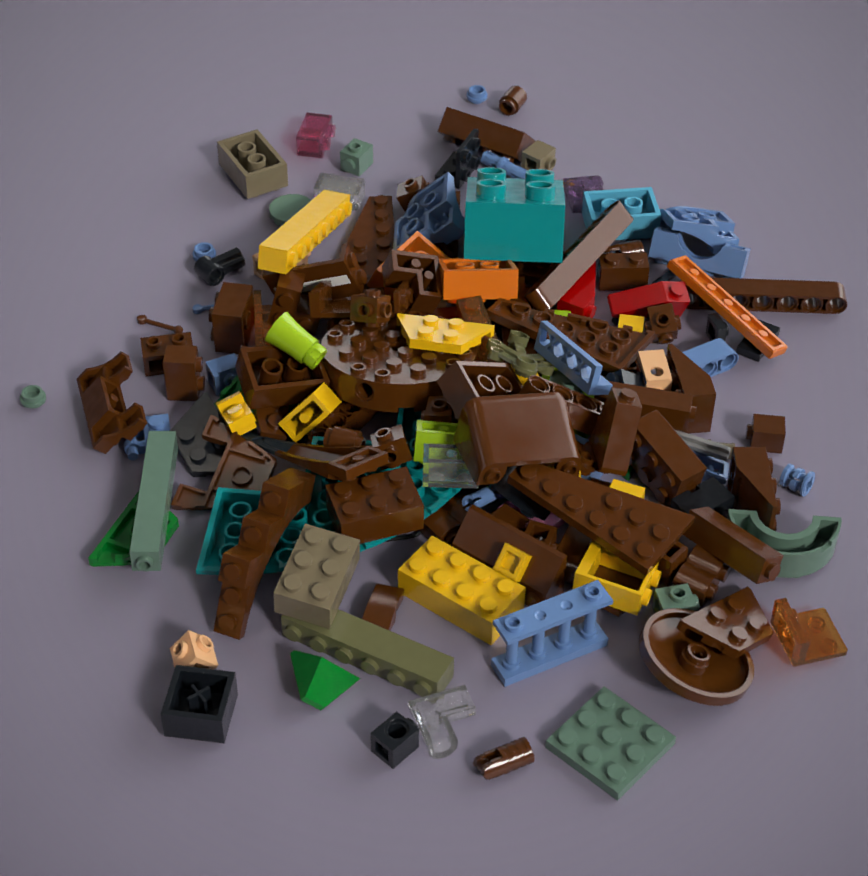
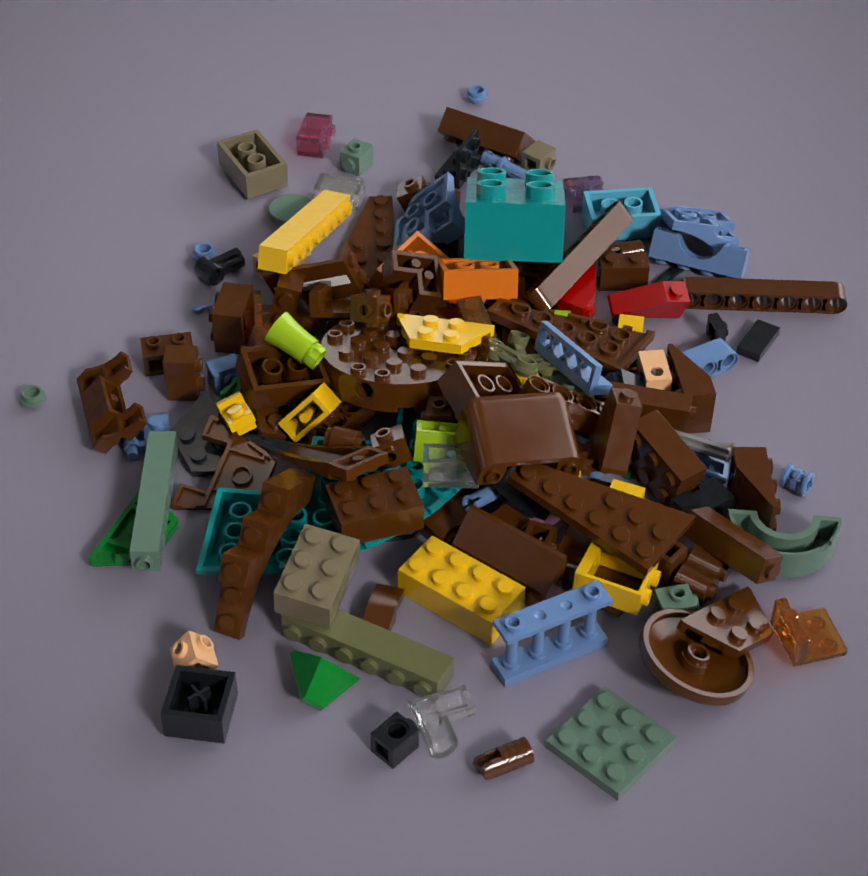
(142, 319): reddish brown hinge -> none
(512, 100): reddish brown brick -> none
(512, 562): yellow tile -> none
(663, 322): reddish brown brick -> none
(727, 307): orange tile -> none
(767, 432): reddish brown brick -> none

